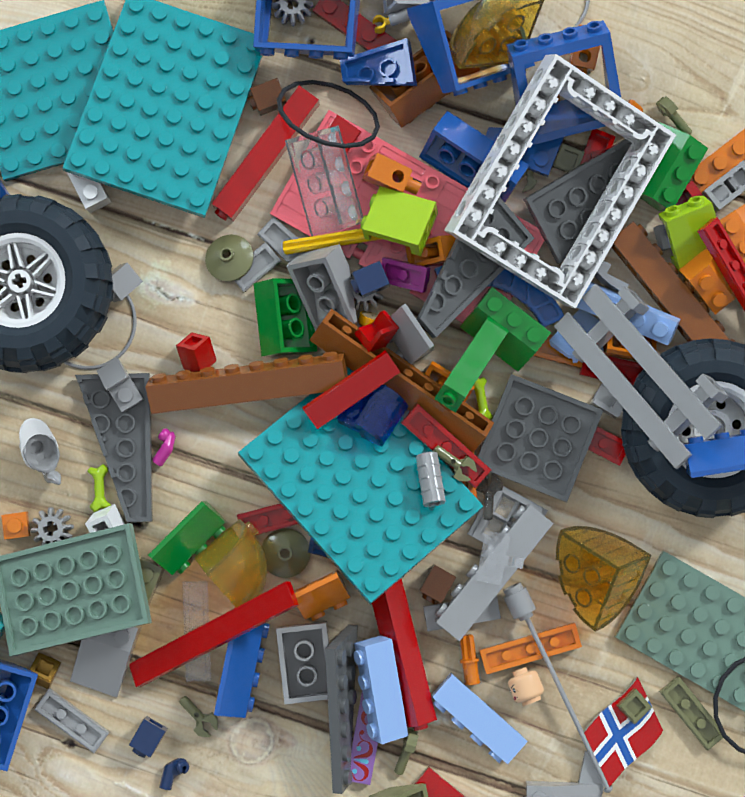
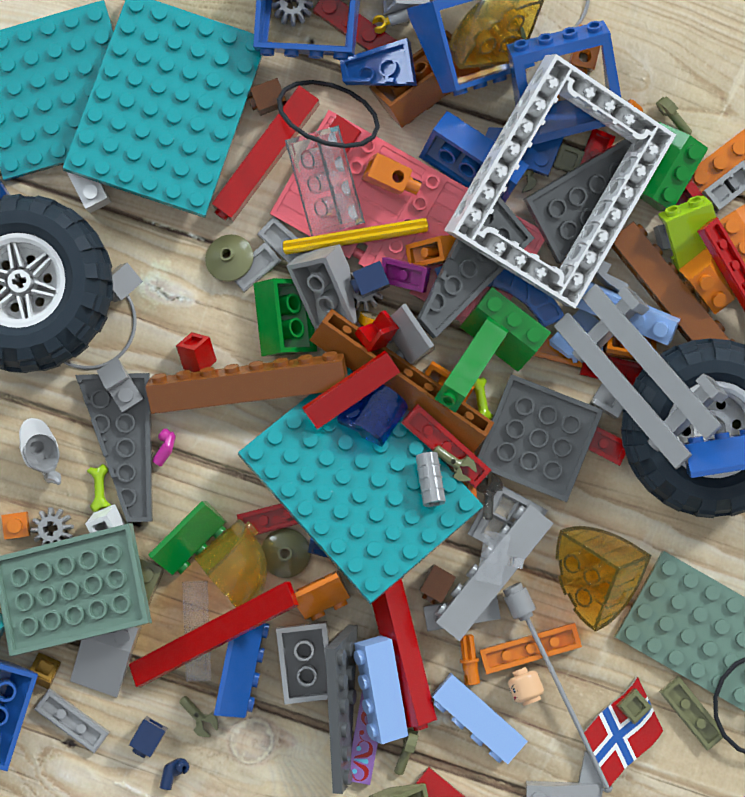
(400, 219): lime panel -> none

